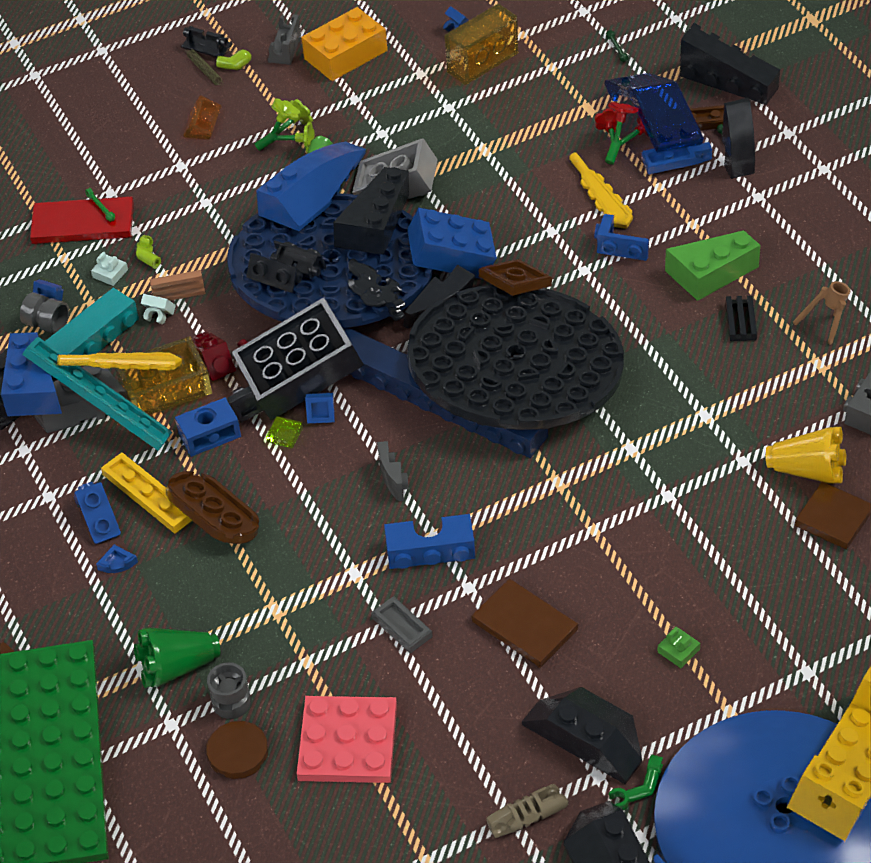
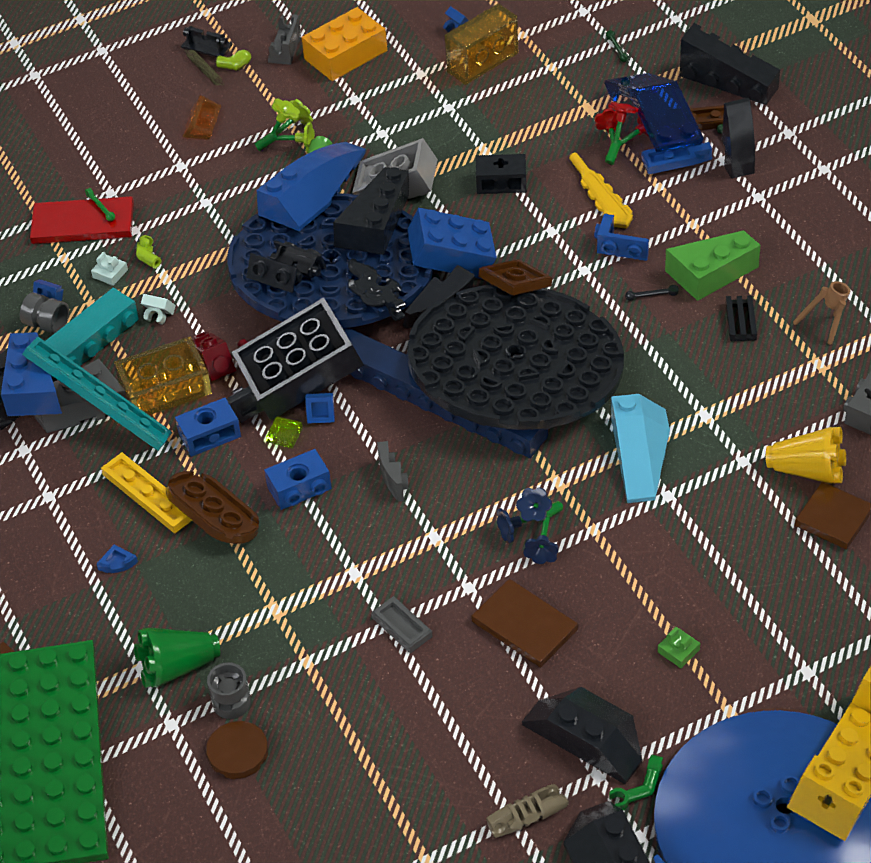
(97, 512): blue bracket -> none
(136, 360): yellow sword -> none
(178, 285): nougat tile -> none
(298, 479): none -> blue brick
(347, 739): coral plate -> none
(451, 544): blue arch -> none
(501, 173): none -> black brick
(533, 506): none -> dark blue plant
(641, 443): none -> medium azure wedge
(672, 290): none -> black hinge

